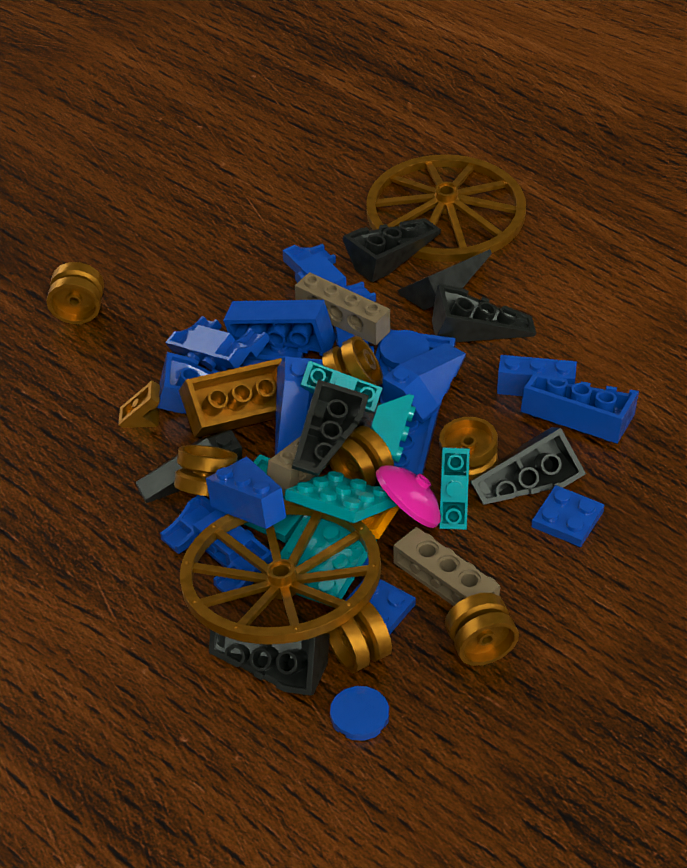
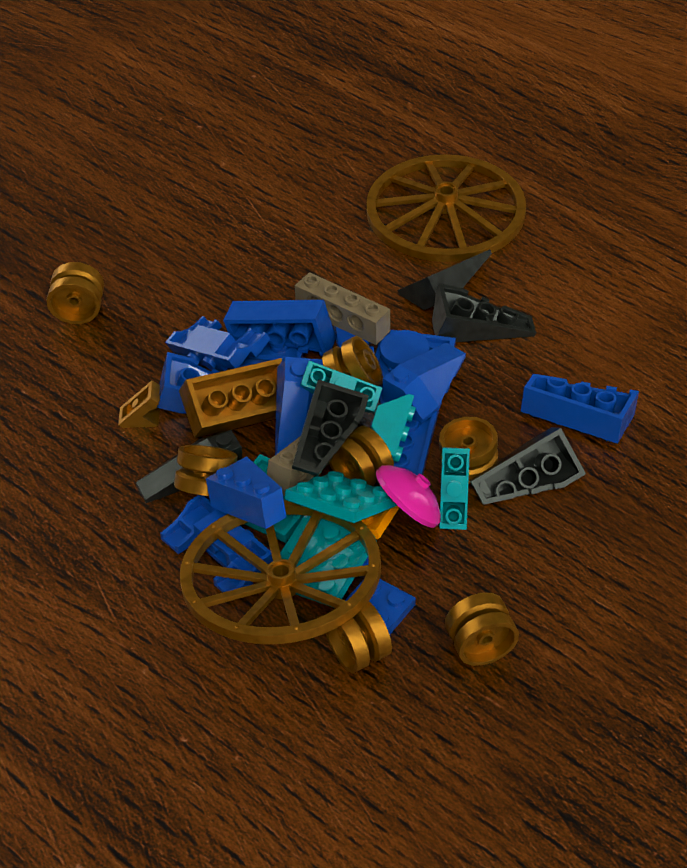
(288, 666): pearl dark grey wedge -> none
(320, 262): blue bracket -> none
(359, 713): blue tile -> none
(385, 249): pearl dark grey wedge -> none
(440, 568): dark tan brick -> none
(517, 370): blue brick -> none
(568, 516): blue plate -> none

